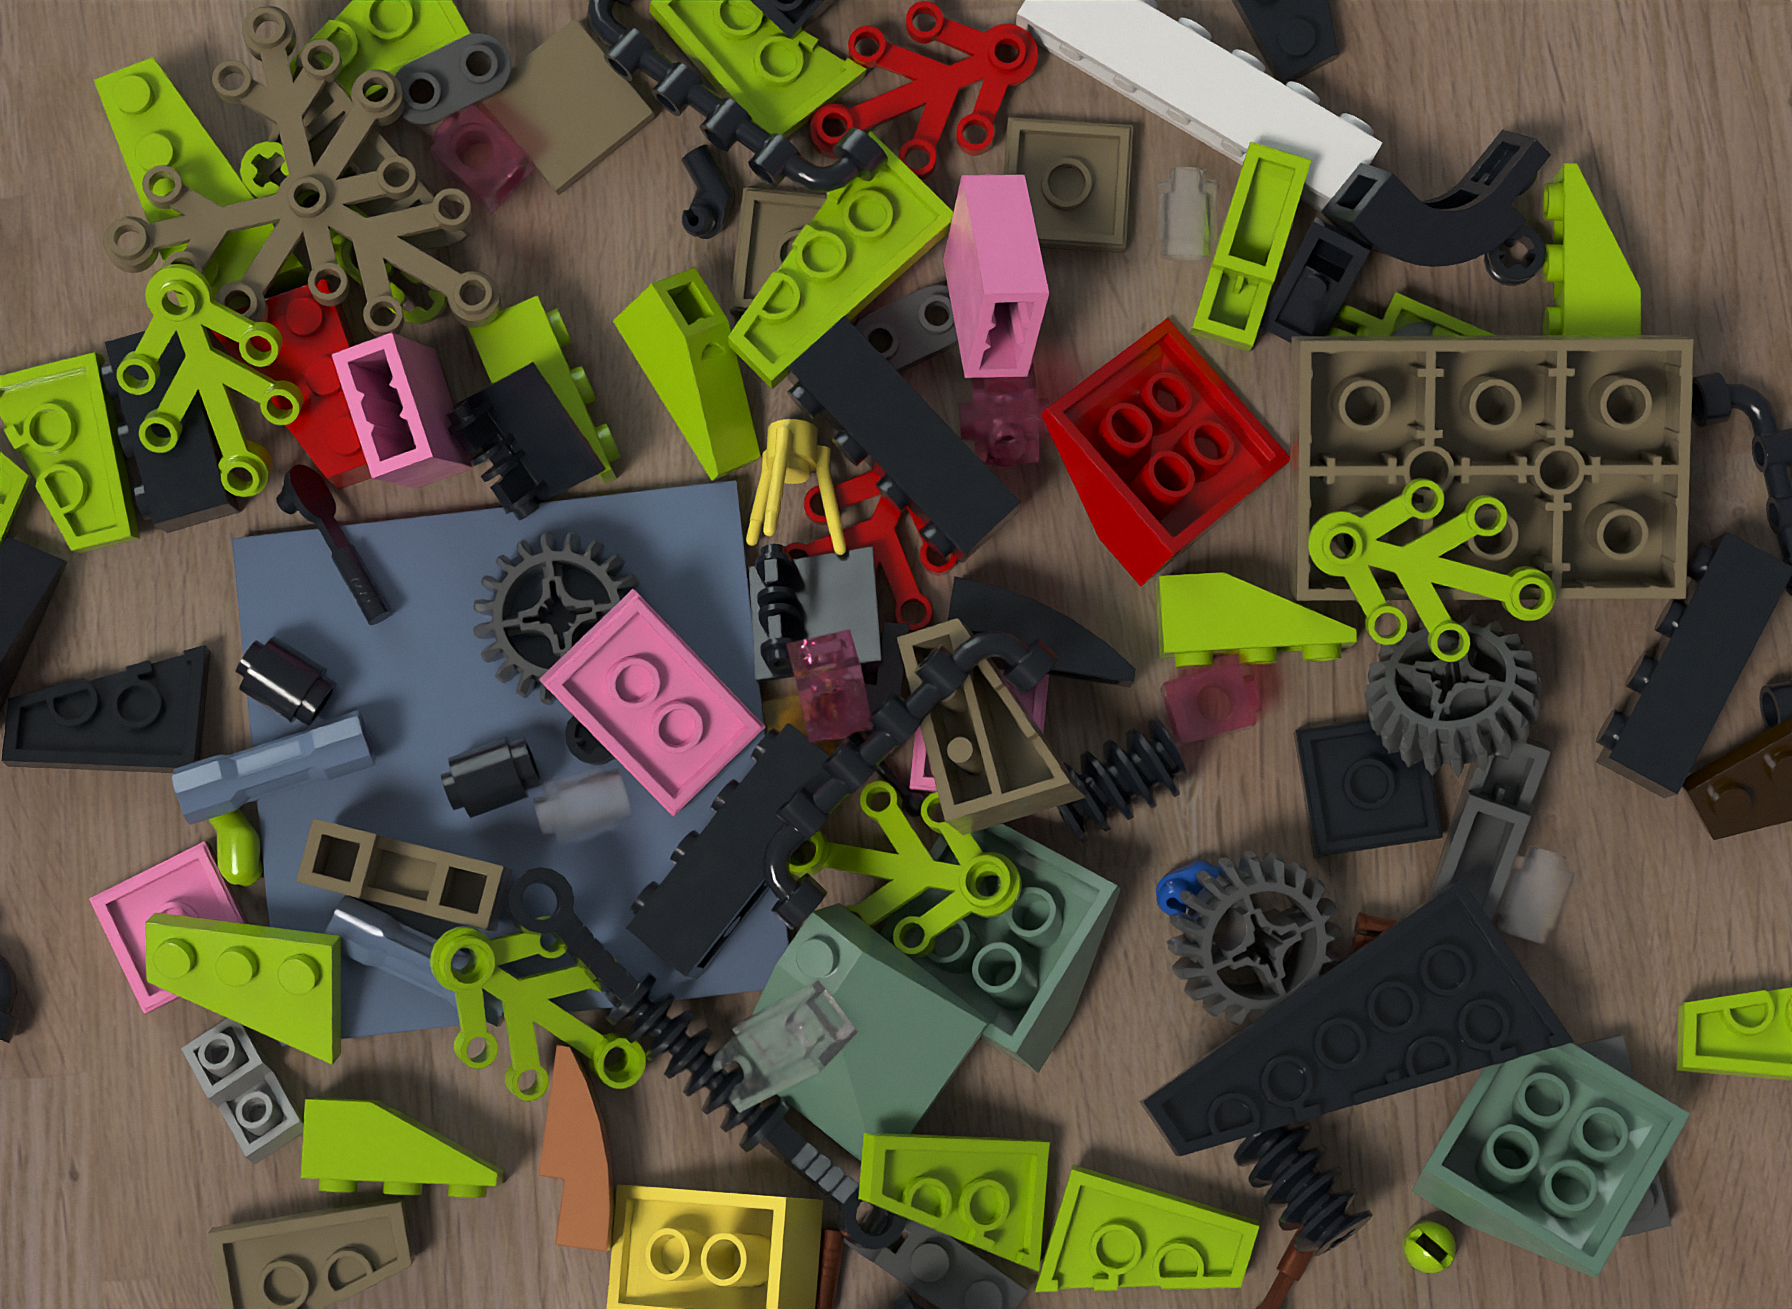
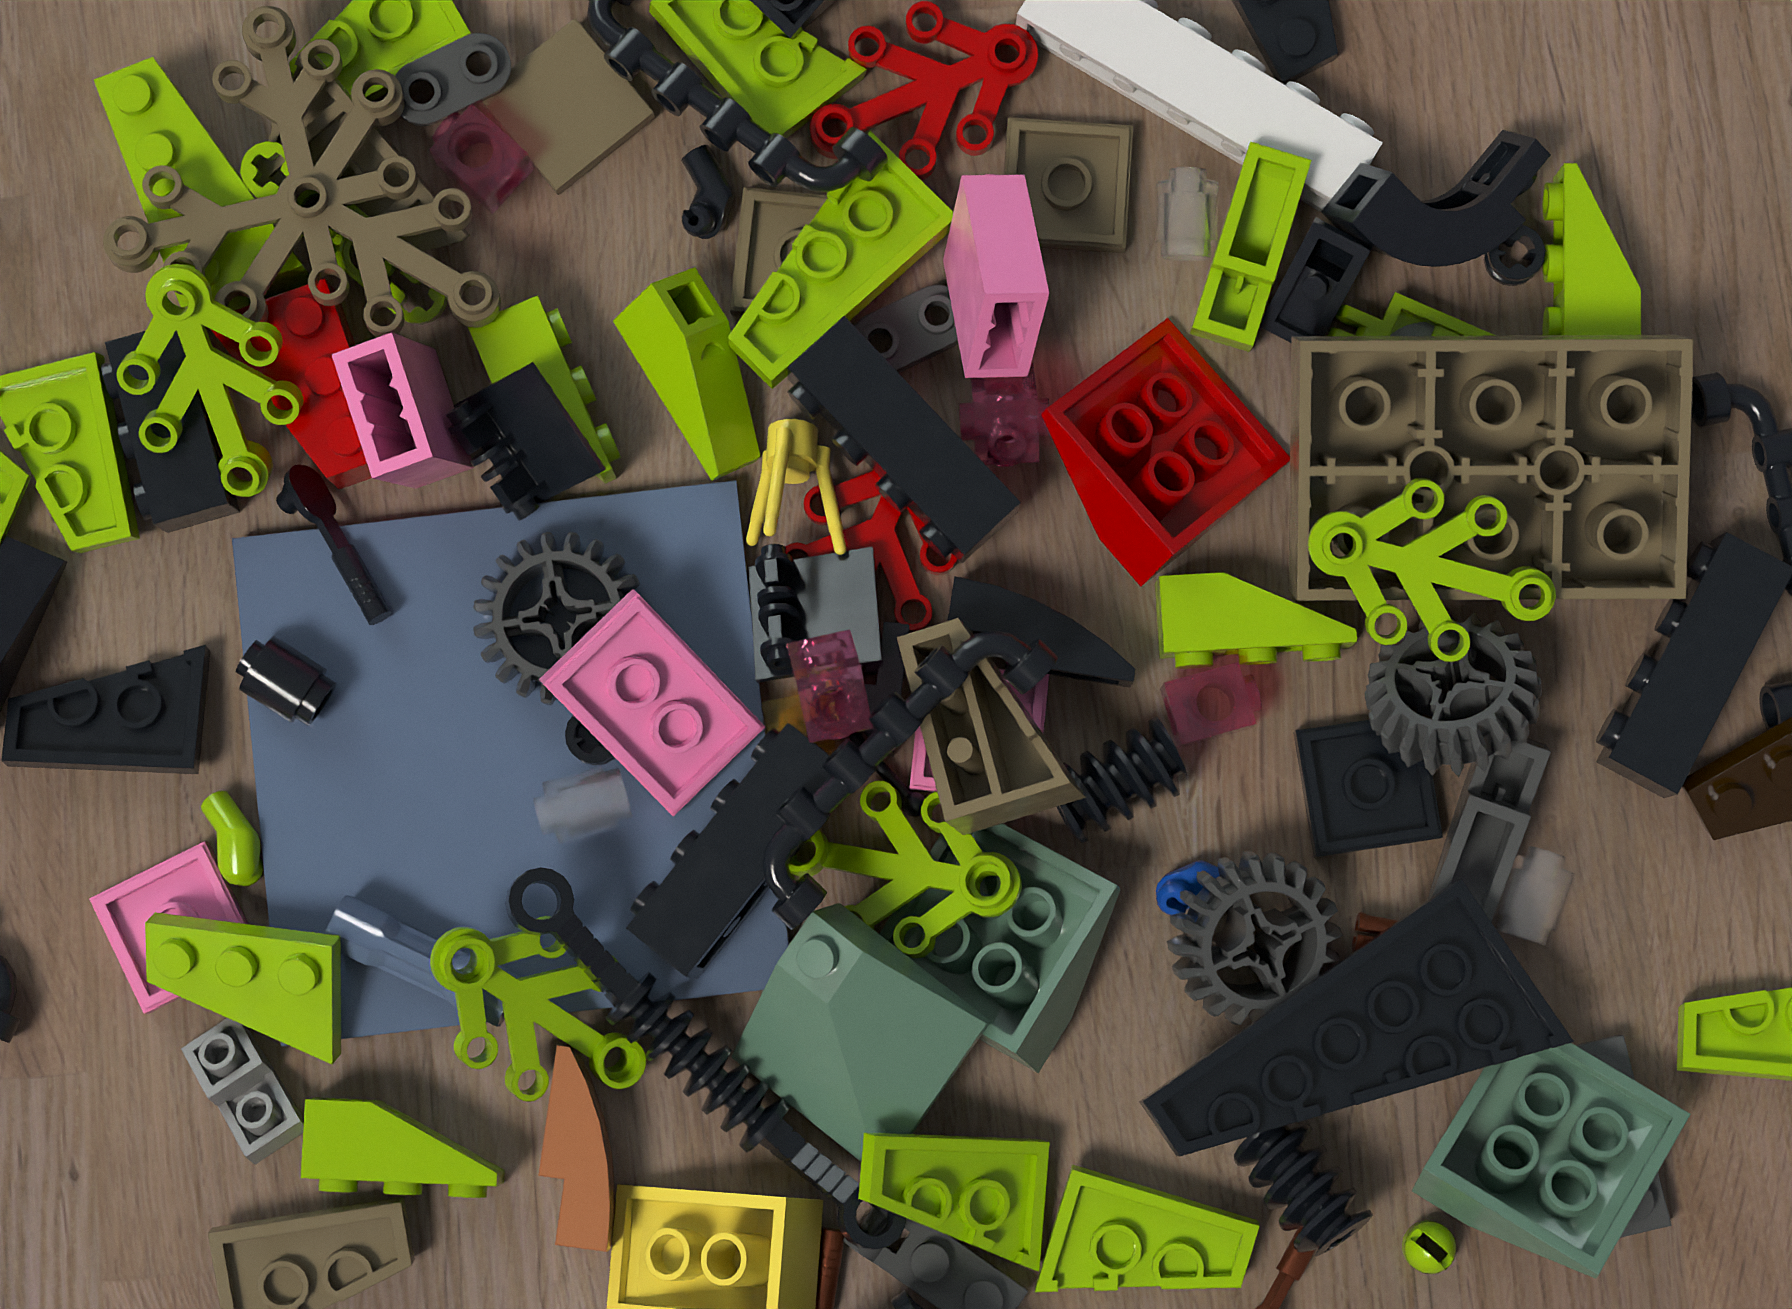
(229, 781): sand blue axle -> none
(404, 875): dark tan arch -> none
(491, 776): black brick -> none
(785, 1044): clear hinge -> none

